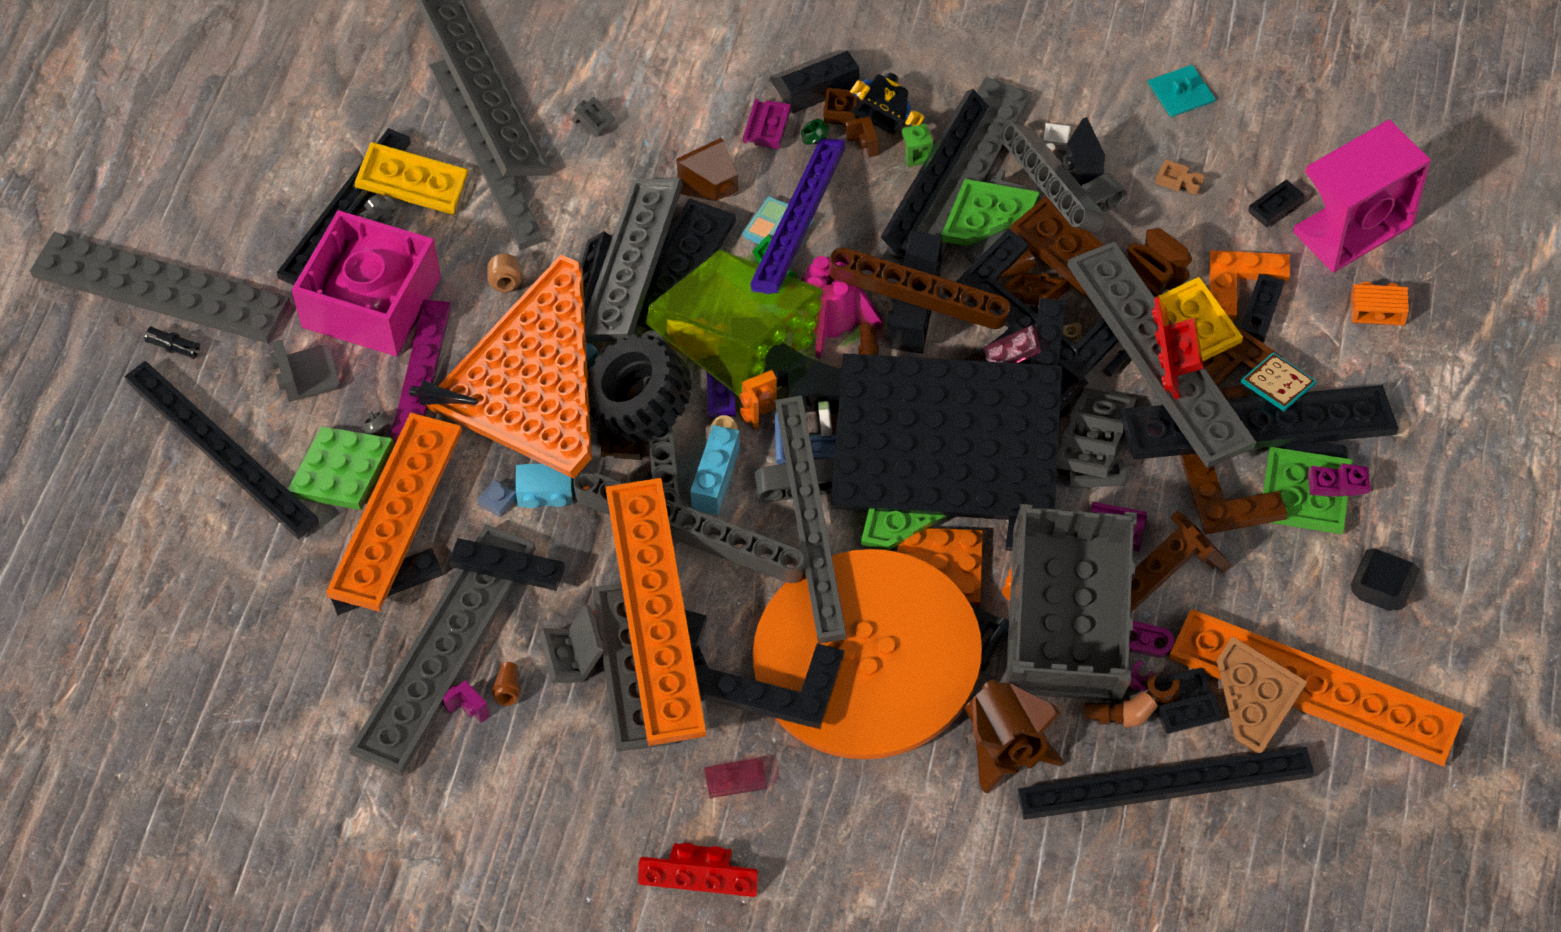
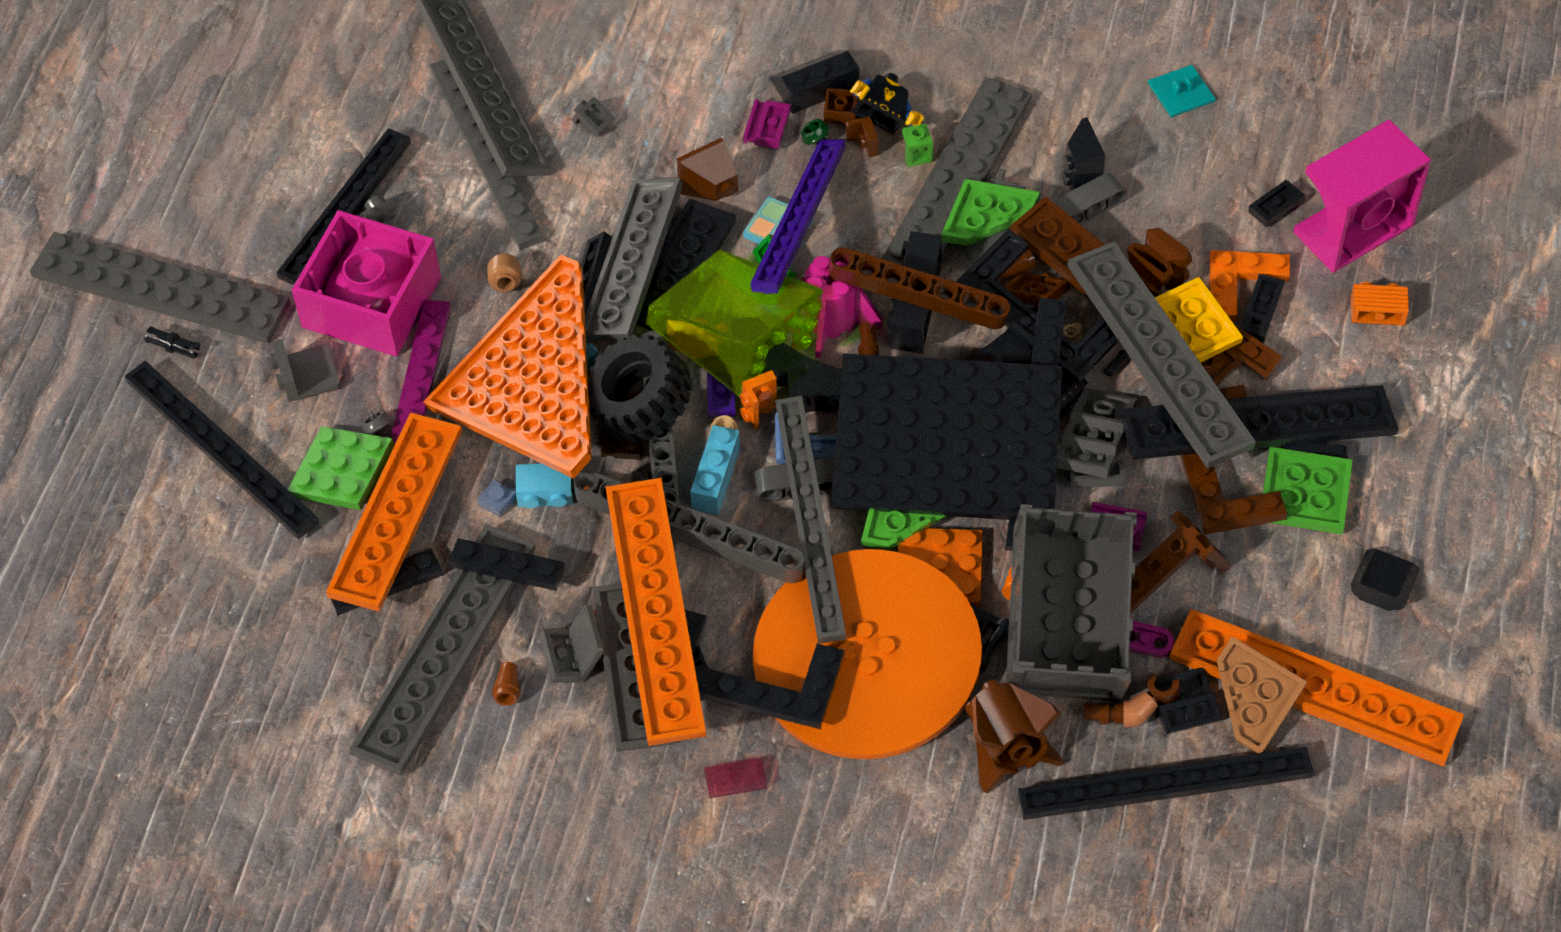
(411, 178): yellow tile -> none
(433, 394): black piece -> none
(467, 698): magenta bracket -> none
(698, 870): red bracket -> none
(825, 418): white tile -> none
(935, 170): black plate -> none
(1014, 347): clear pink plate -> none
(1052, 177): dark grey beam -> none
(1056, 136): white tile -> none
(1136, 679): magenta plate -> none
(1175, 176): medium nougat plate -> none
(1179, 347): red bracket -> none
(1278, 381): piece -> none
(1344, 481): magenta slope -> none

